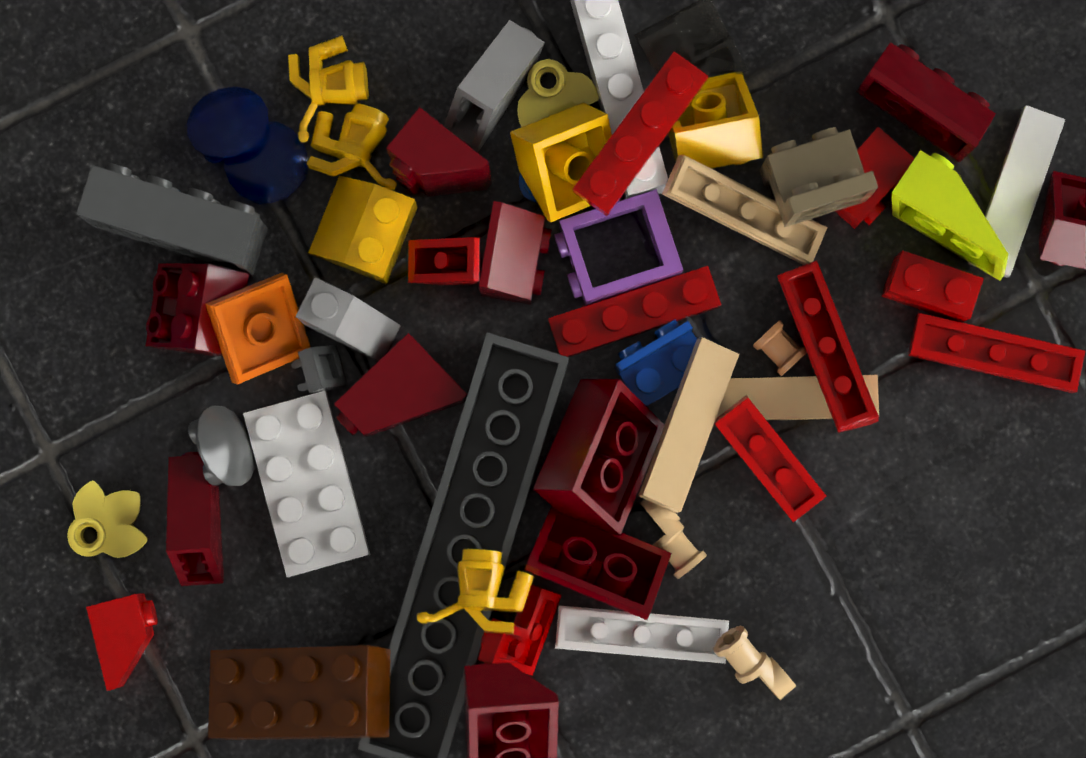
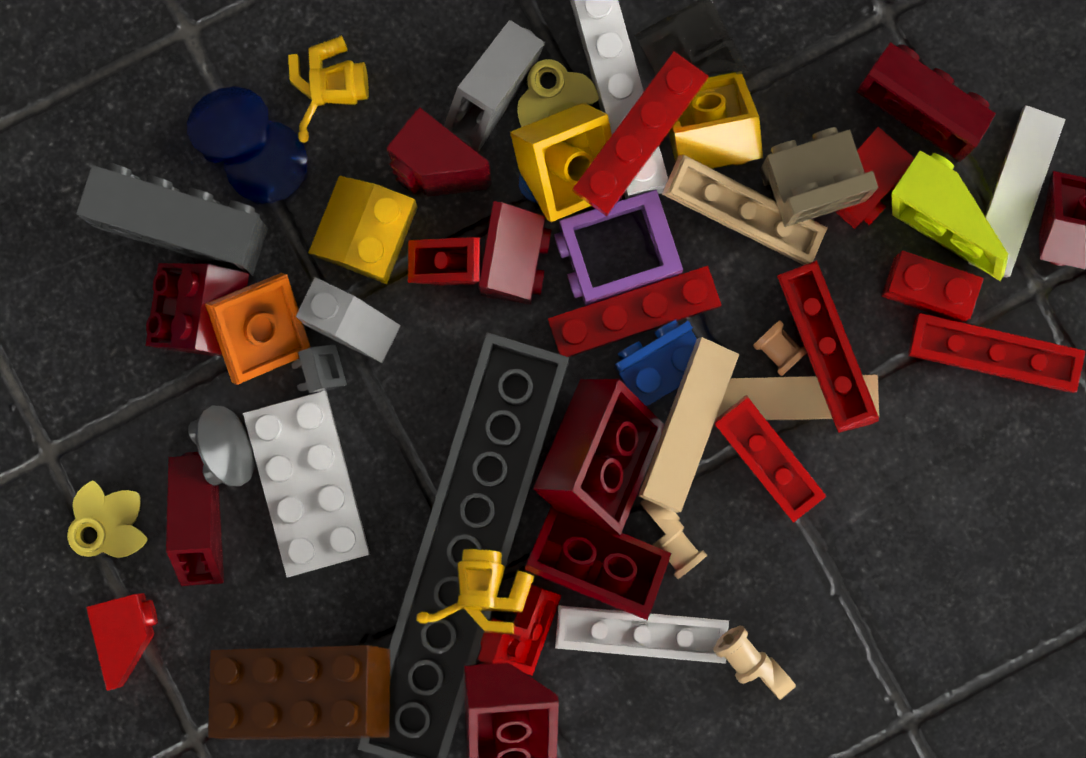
(359, 137): yellow piece -> none
(398, 391): dark red slope -> none

